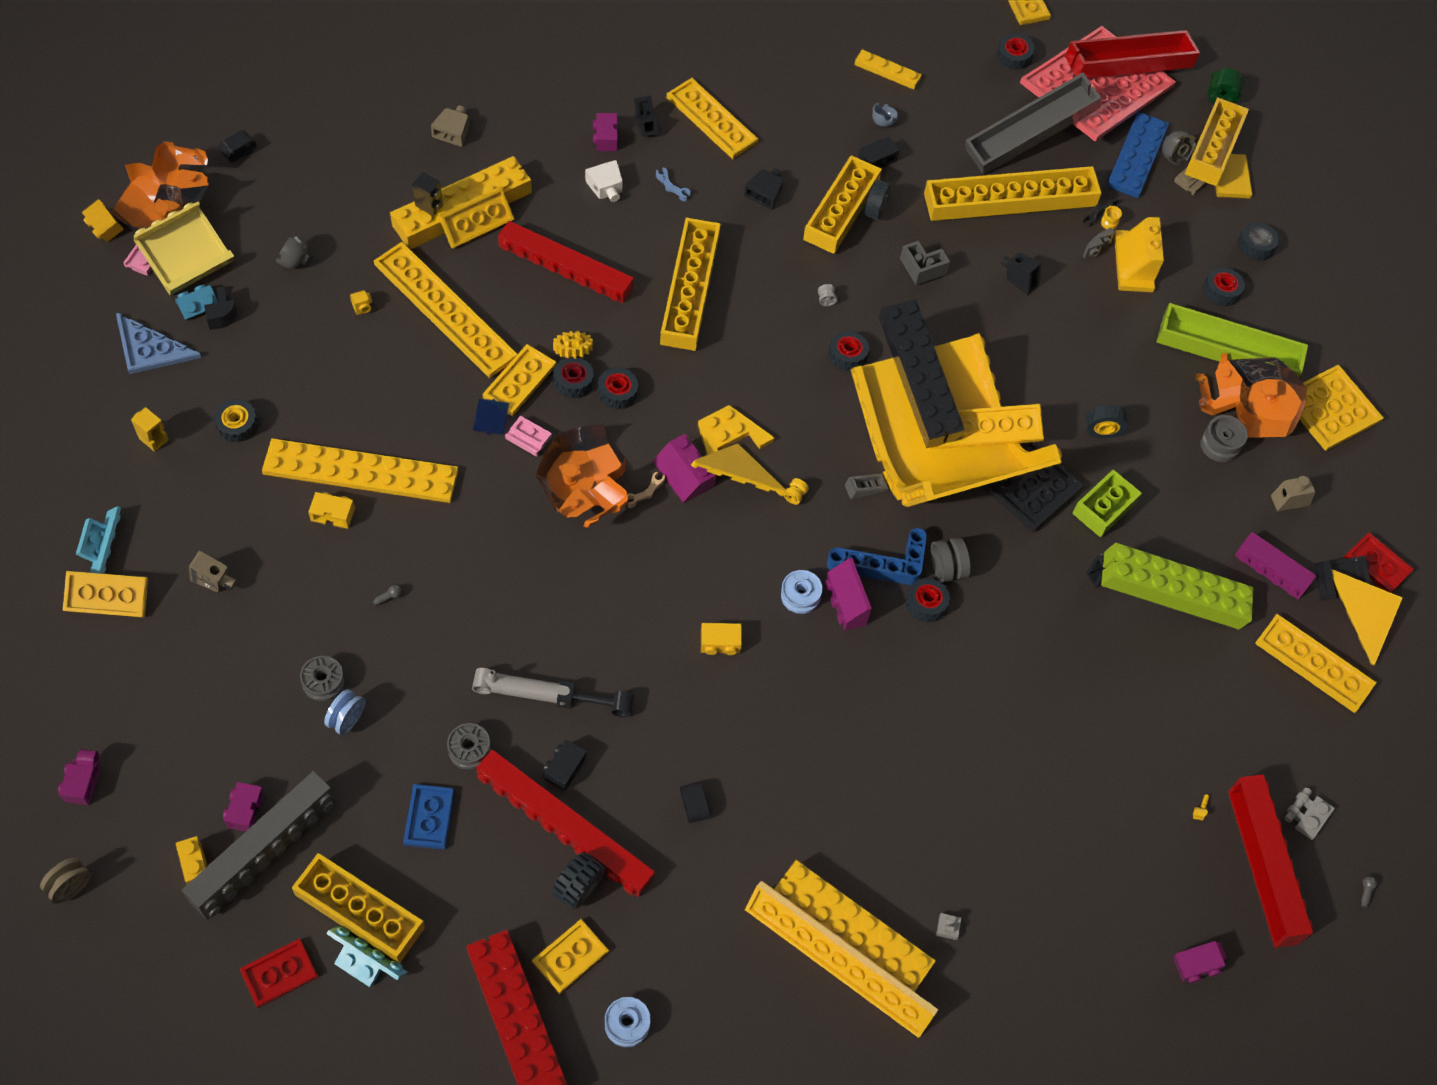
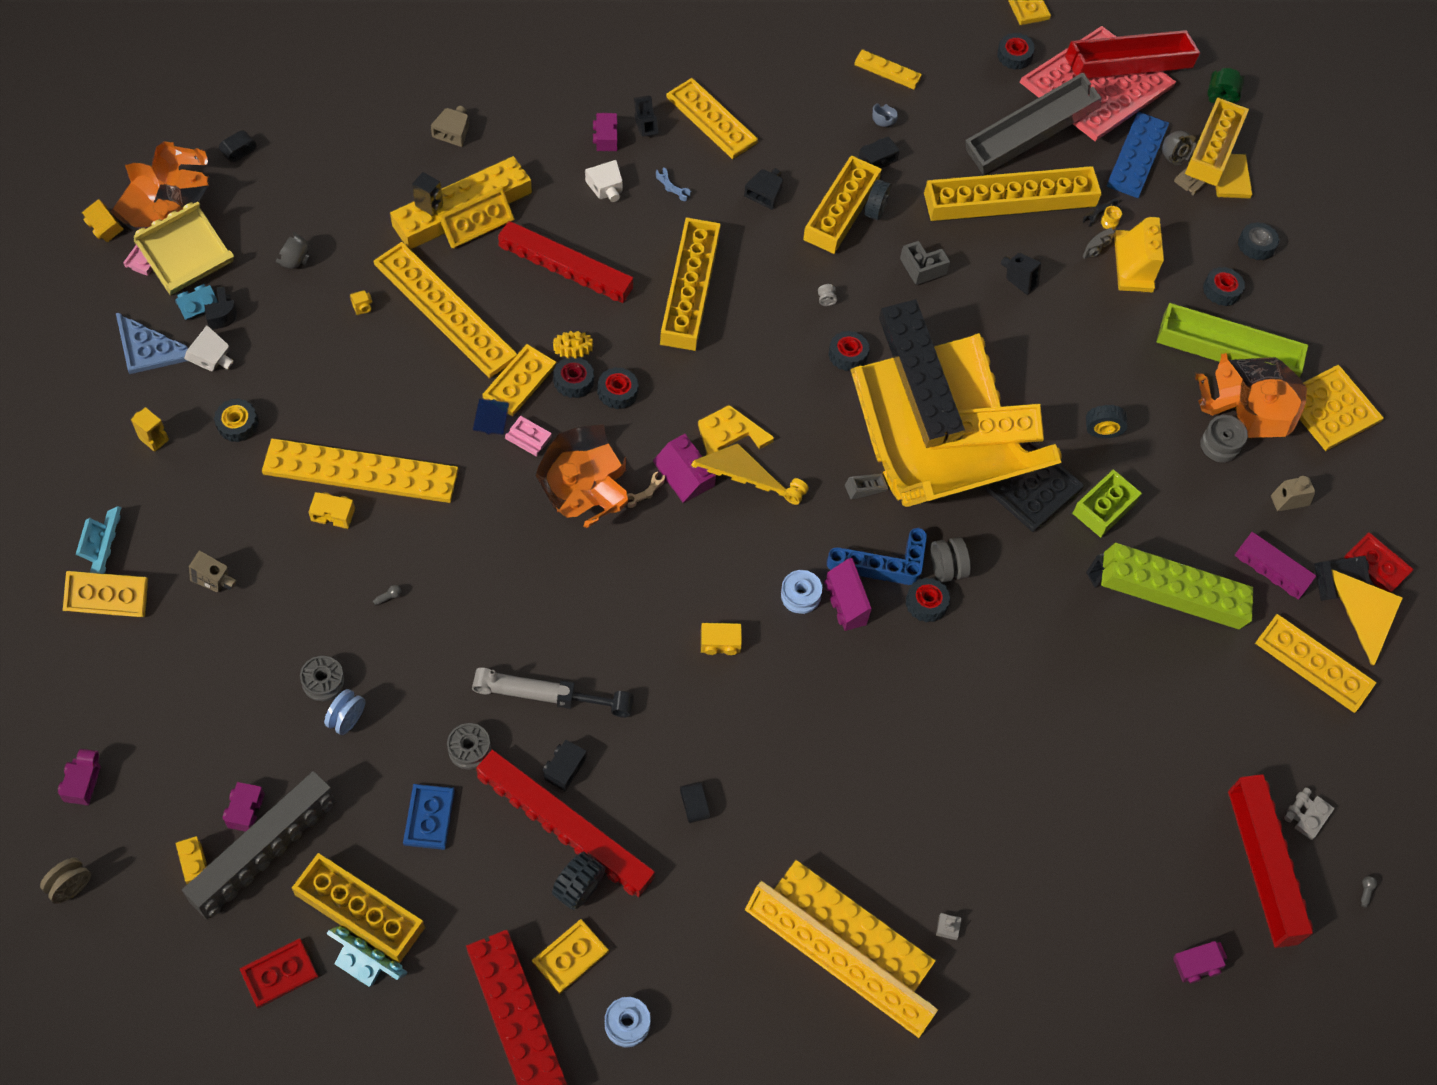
(209, 351): none -> white torso
(1200, 813): yellow hand -> none

